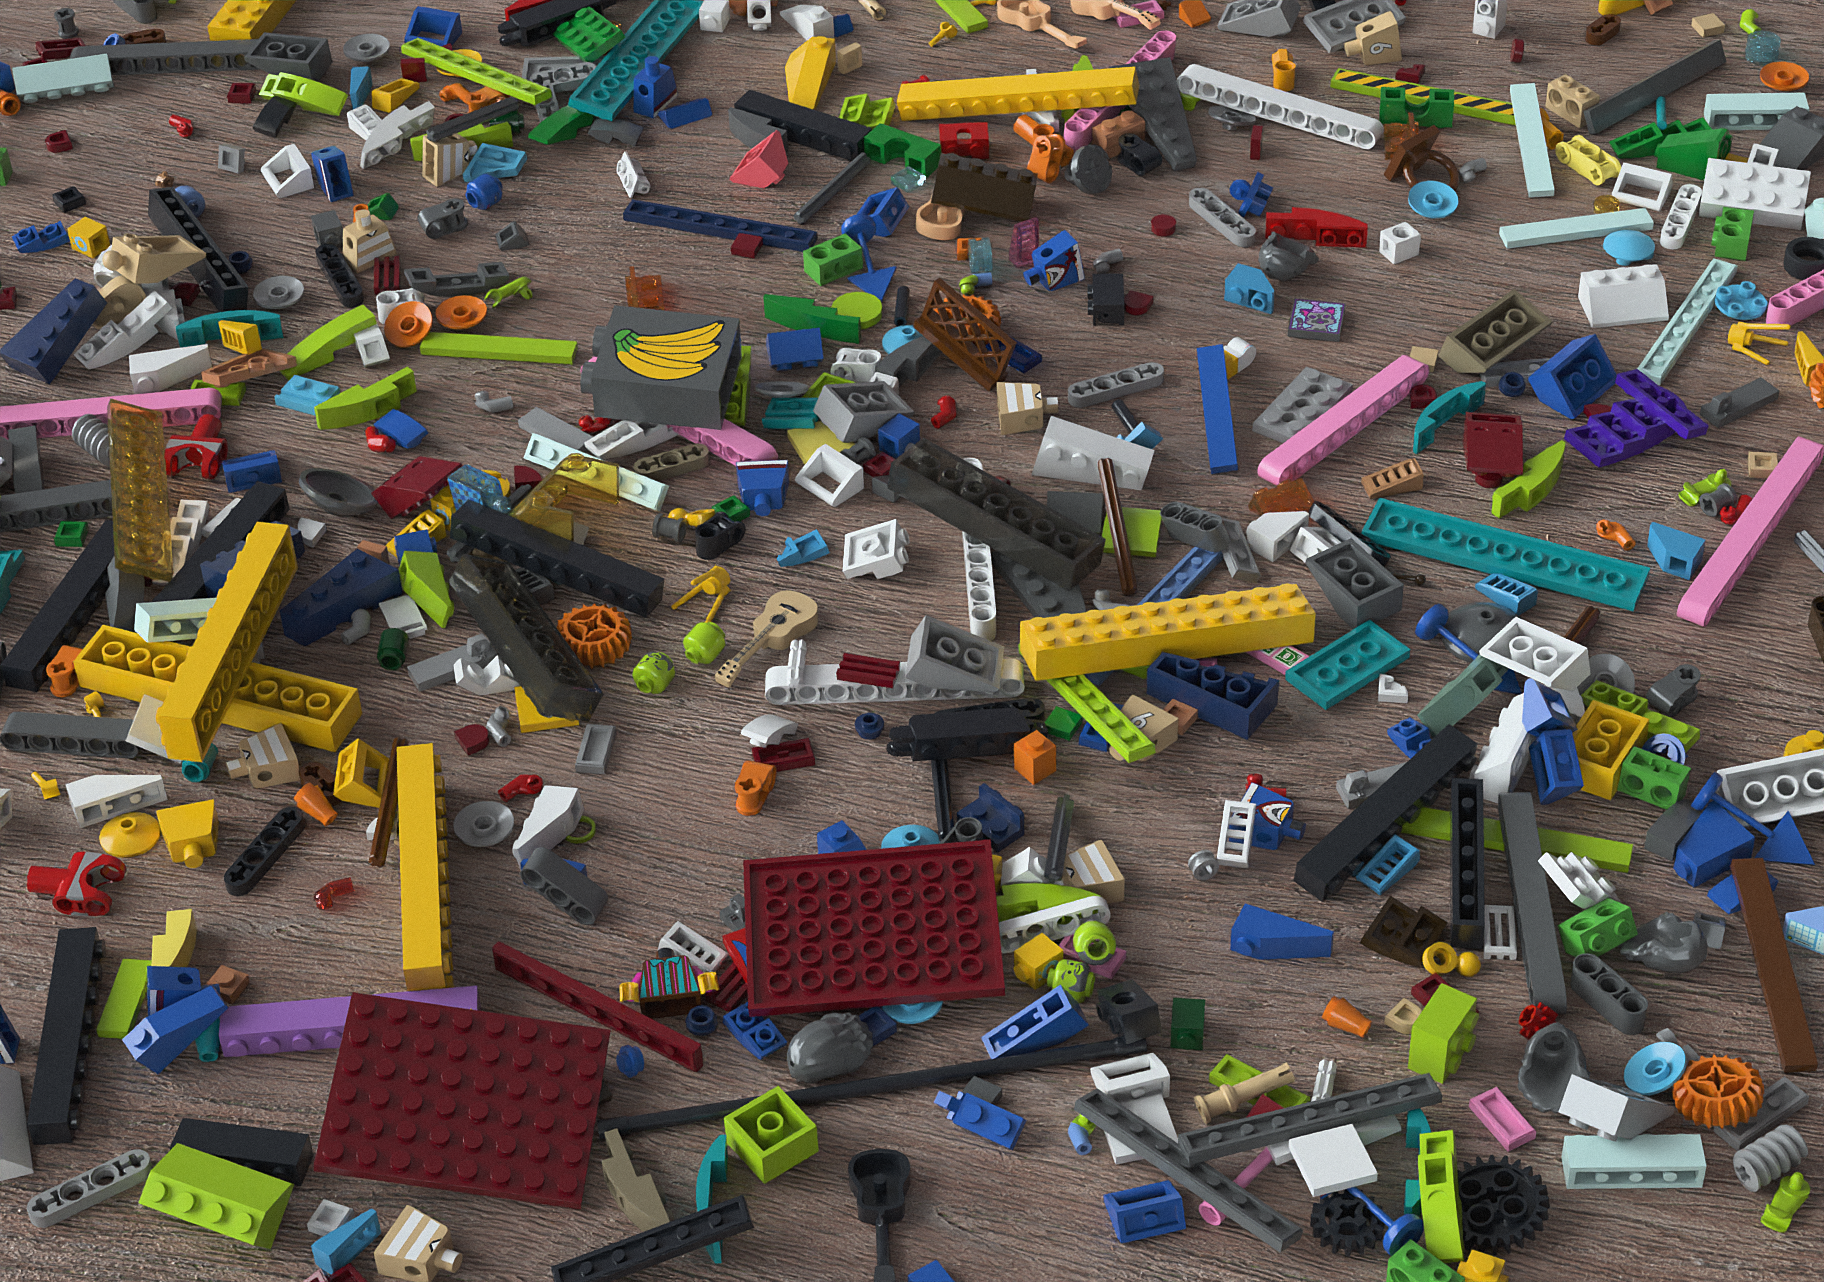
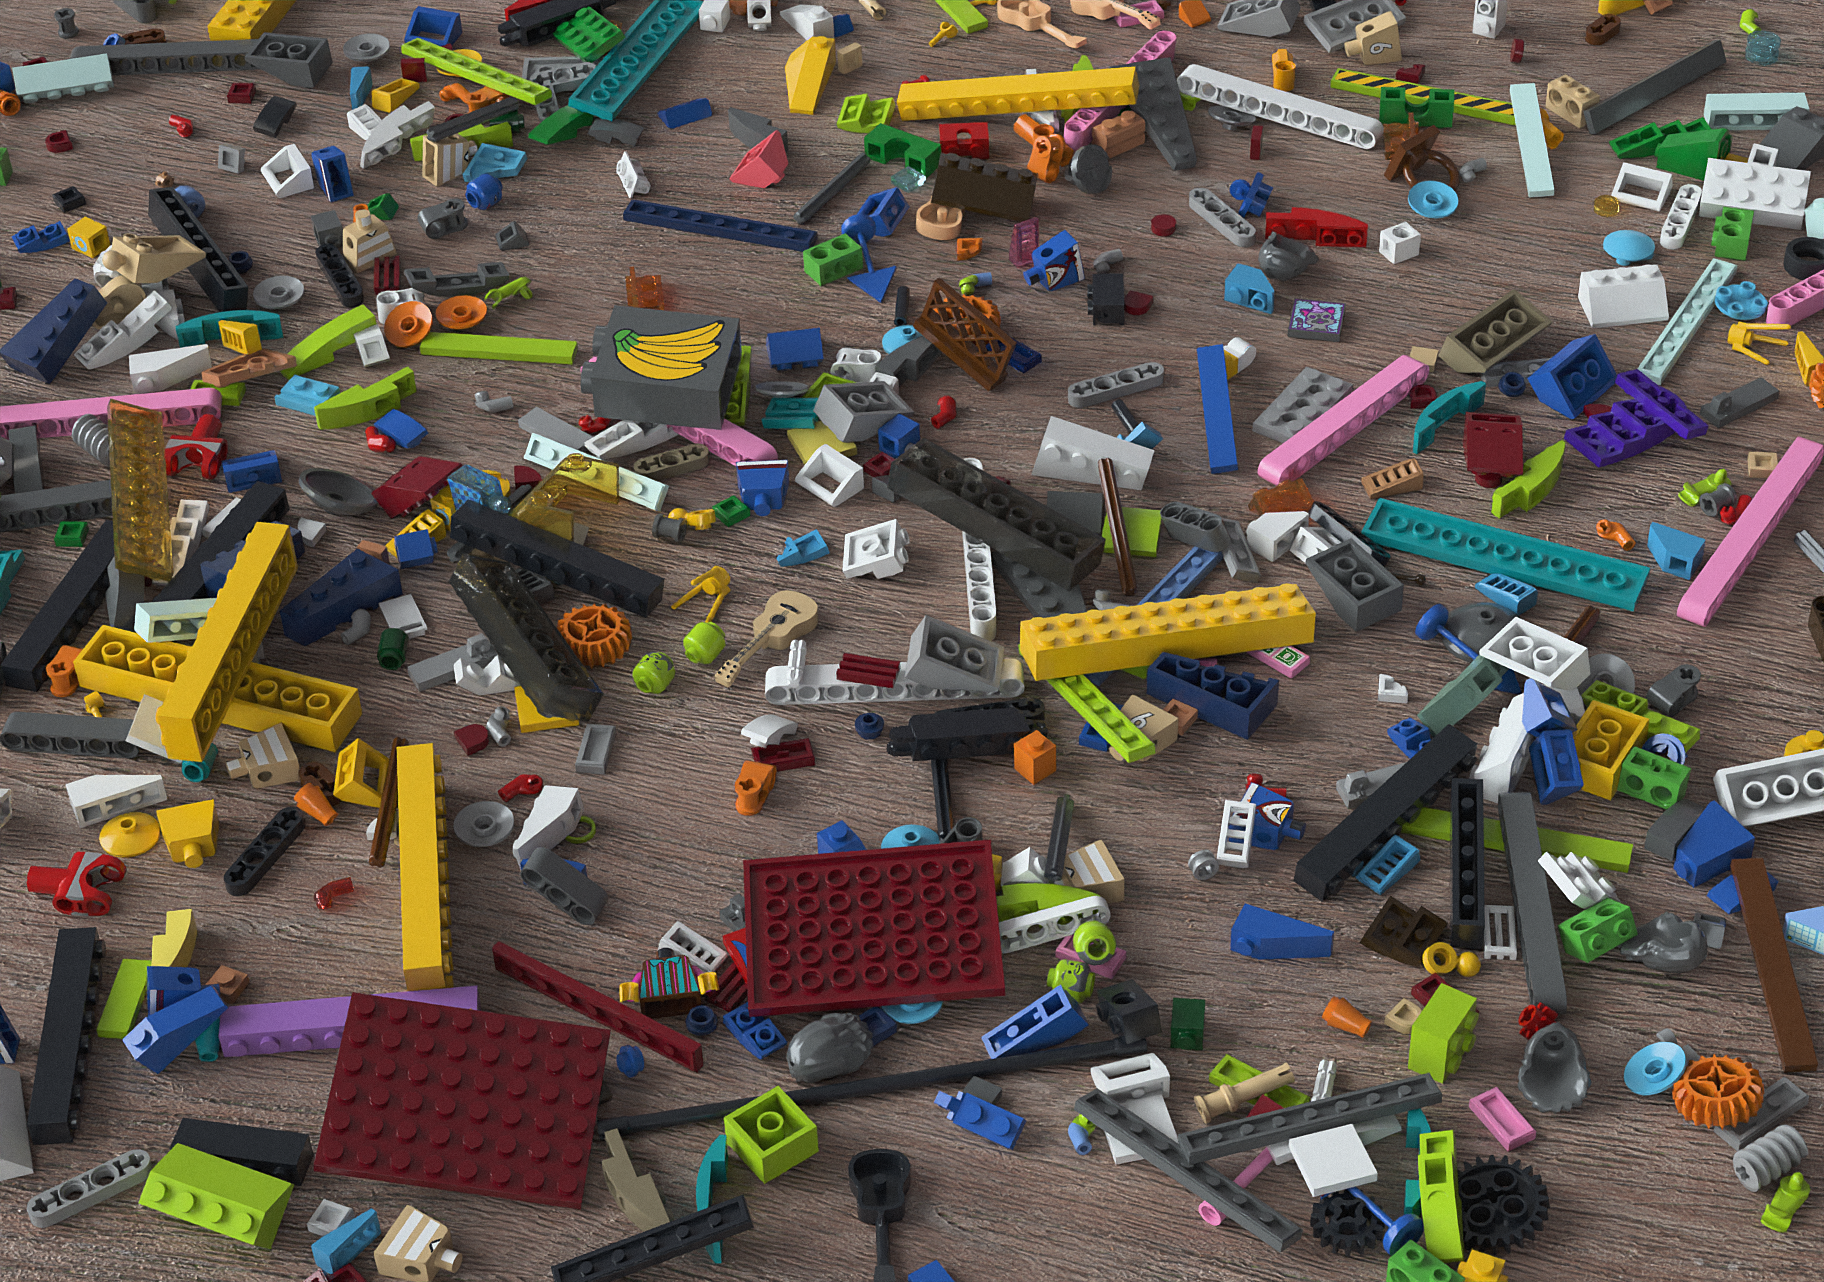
(48, 788): yellow hand -> none
(57, 48): dark red tile -> none
(187, 292): dark red tile -> none
(305, 92): lime slope -> none
(424, 582): lime slope -> none
(653, 88): blue torso -> none
(717, 536): black piece -> none
(746, 245): dark red tile -> none
(803, 314): green slope -> none
(807, 125): black brick -> none
(860, 305): lime tile -> none
(863, 447): dark grey bush -> none
(983, 255): clear light blue wheel -> none
(999, 818): dark blue bracket -> none
(1022, 407): tan torso -> none
(1035, 959): yellow brick -> none
(1063, 723): green tile -> none
(1138, 154): black piece -> none
(1148, 1216): blue tile -> none
(1347, 664): teal plate -> none
(1575, 228): light aqua tile -> none
(1588, 159): light yellow piece -> none
(1609, 994): dark grey beam -> none
(1611, 1108): slope -> none
(1634, 1162): light aqua brick -> none
(1661, 113): teal bar -> none
(1708, 25): tan tile -> none
(1783, 843): blue piece -> none
(1784, 76): orange dish -> none

